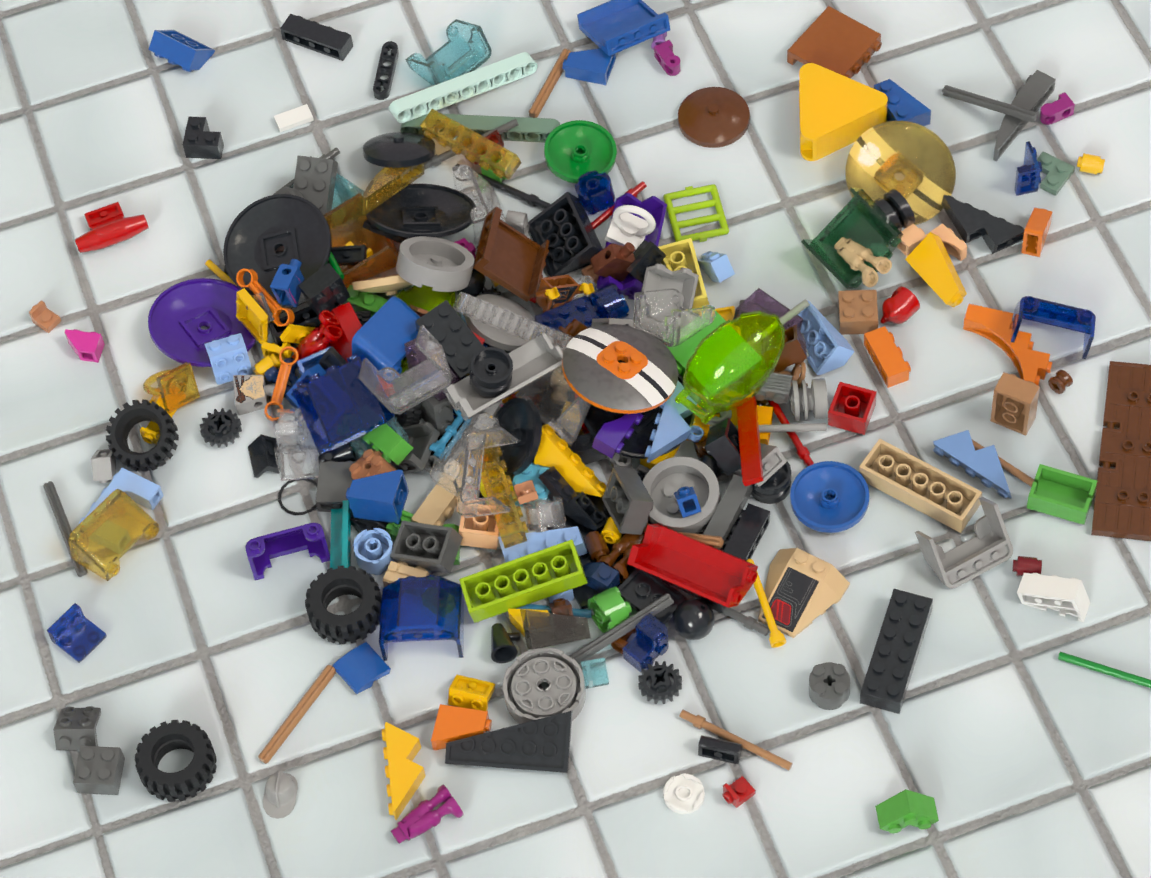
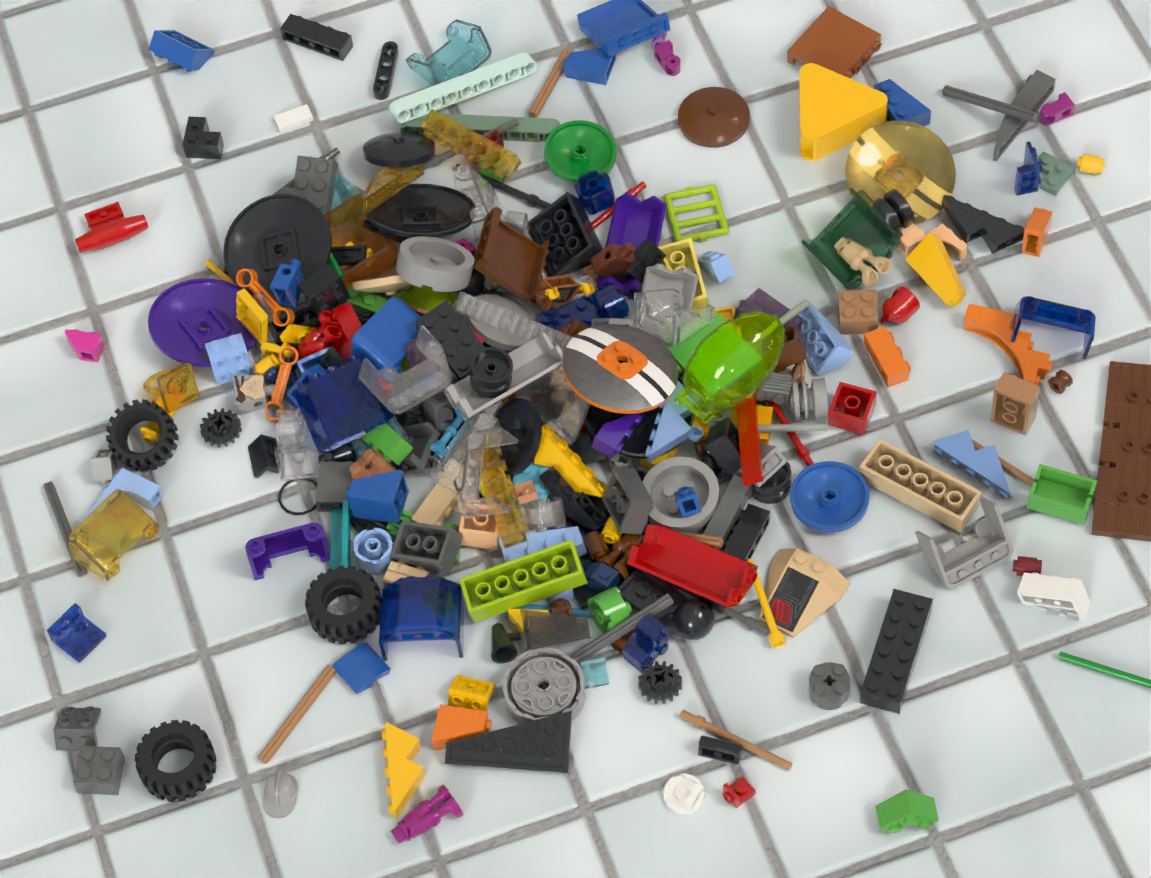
(44, 317): nougat bracket -> none
(628, 227): white tile -> none

